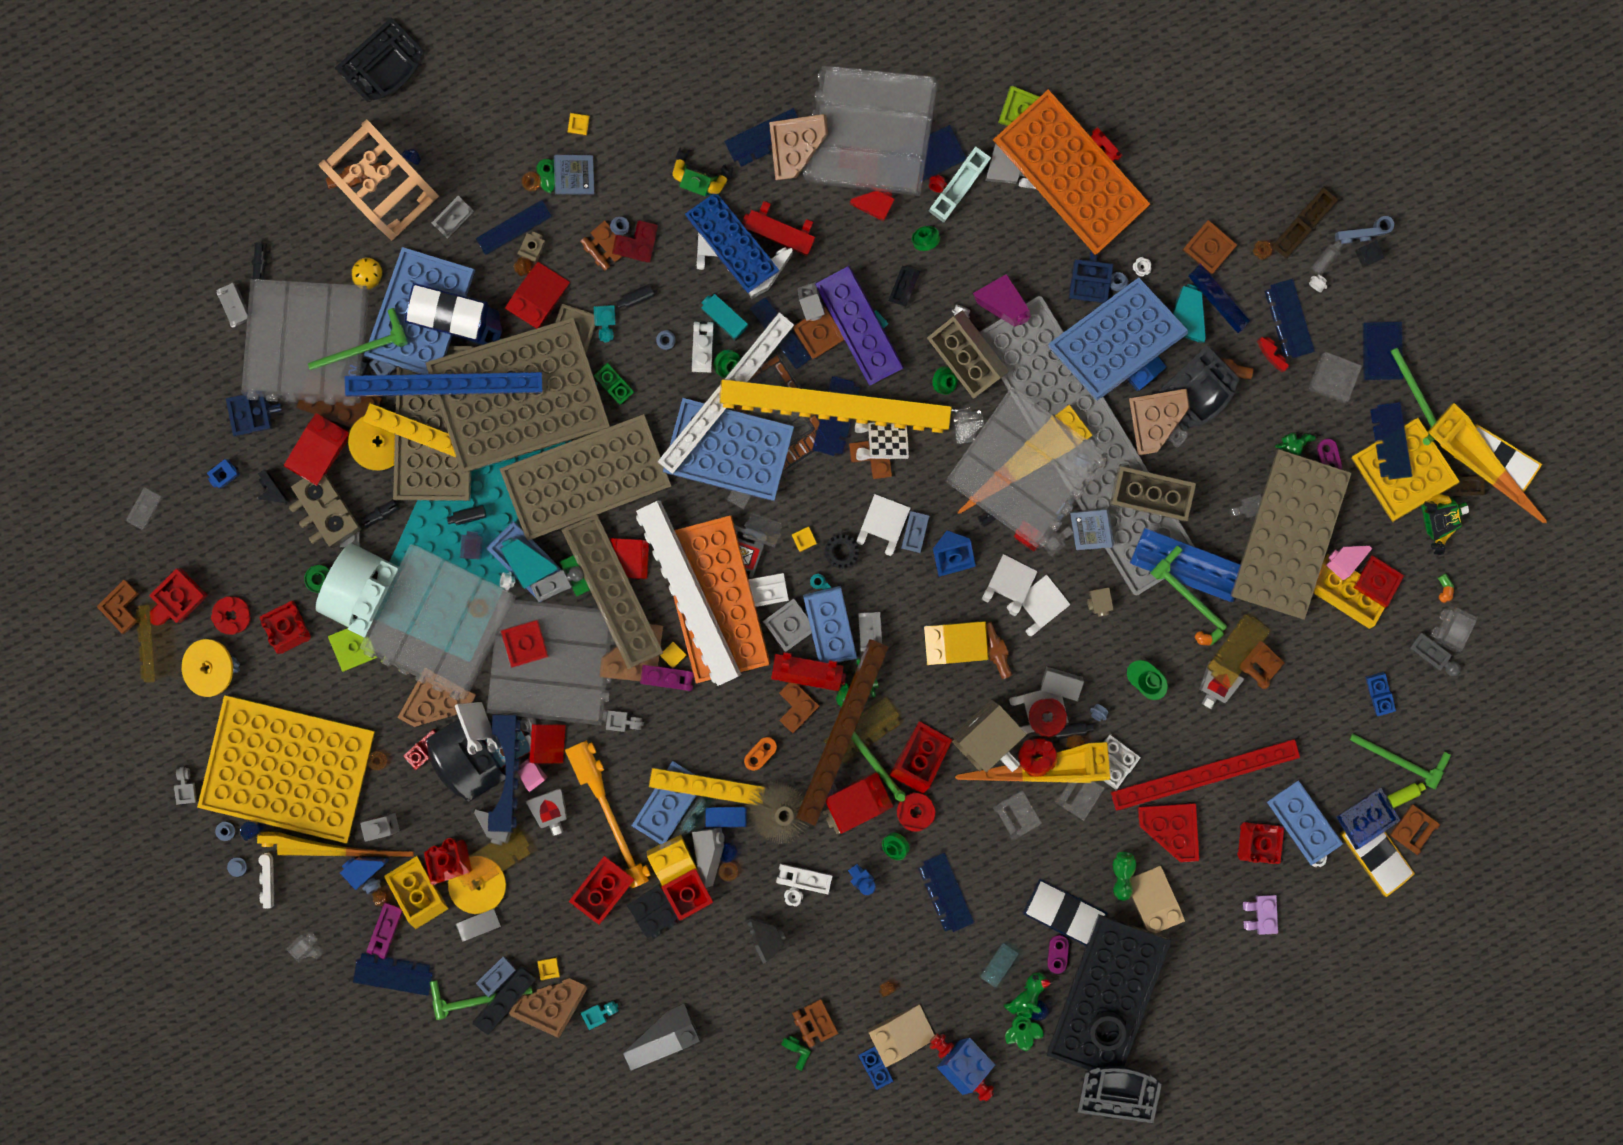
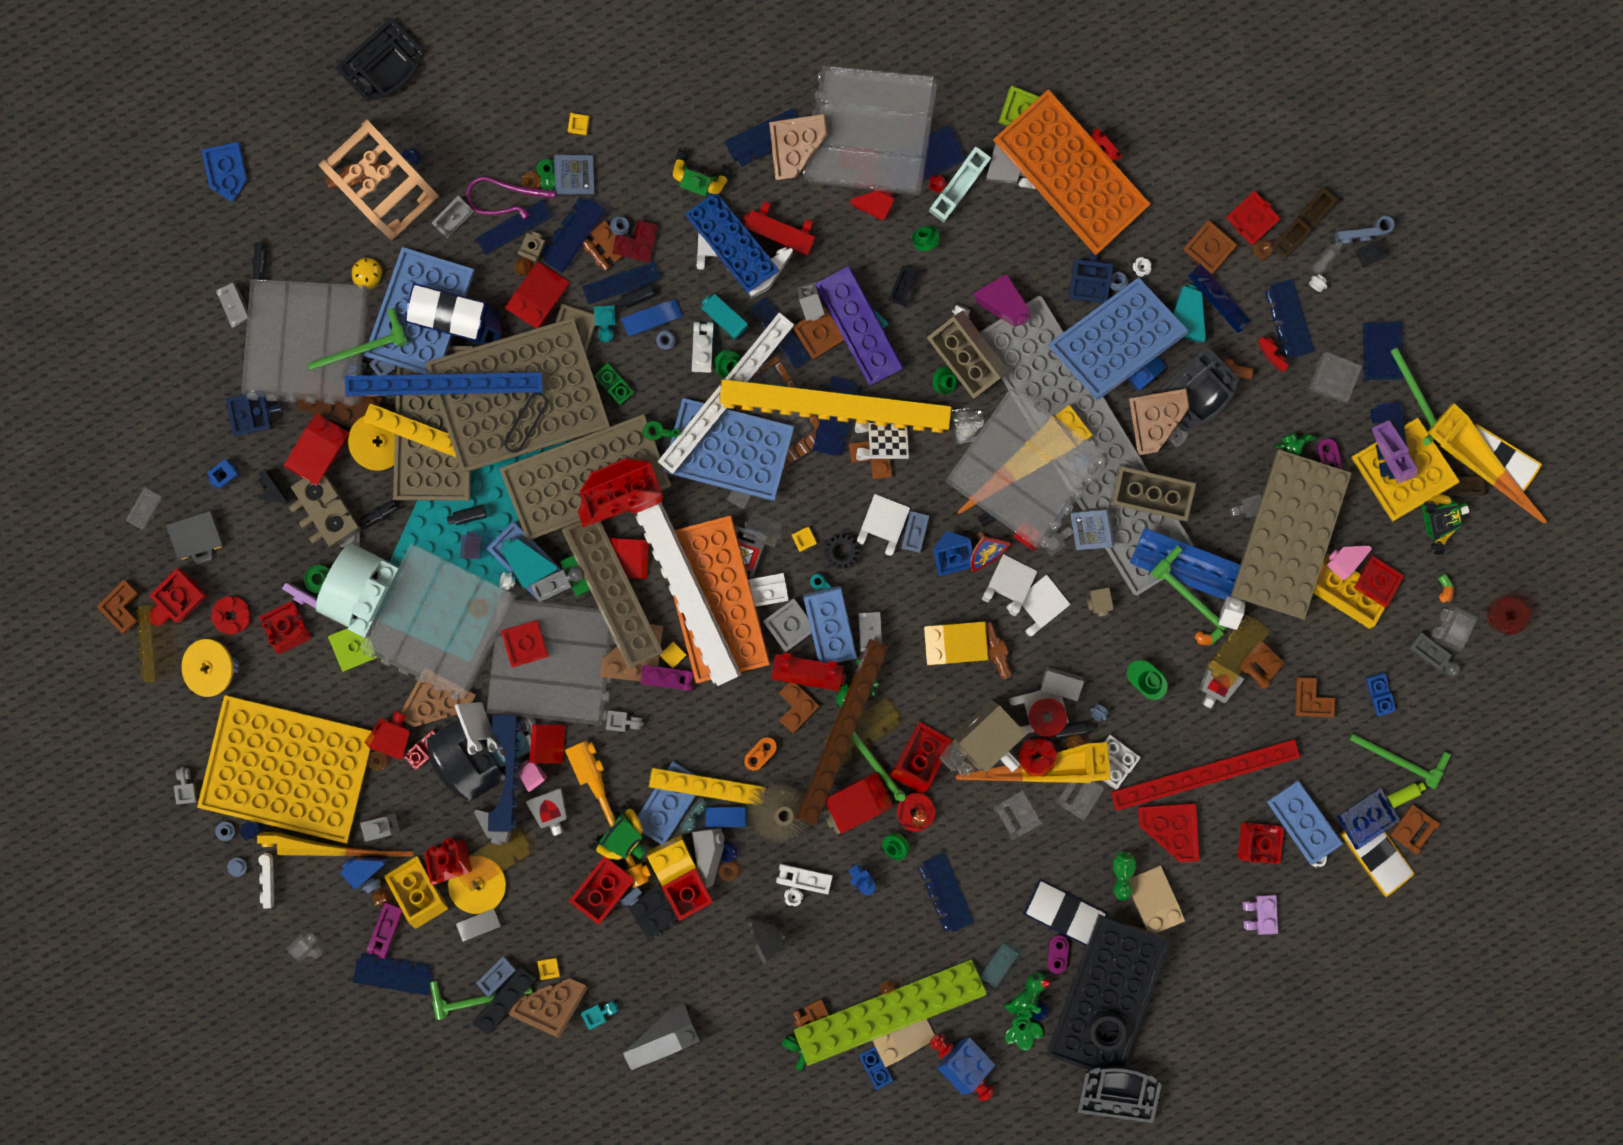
(195, 536): none -> dark grey piece
(225, 169): none -> blue tile
(300, 595): none -> lavender plate
(389, 736): none -> red torso
(529, 191): none -> magenta piece
(531, 429): none -> black piece
(577, 230): none -> clear blue windscreen
(617, 489): none -> red slope
(621, 283): none -> clear blue tile
(622, 837): none -> torso
(630, 896): none -> sand blue plate
(651, 318): none -> blue slope
(659, 431): none -> green plate
(889, 1012): none -> lime plate
(920, 818): none -> clear orange plate
(953, 759): none -> clear plate
(987, 551): none -> shield
(1232, 613): none -> white brick
(1253, 218): none -> red plate
(1308, 704): none -> dark orange plate
(1394, 452): none -> medium lavender slope
(1518, 611): none -> clear red brick

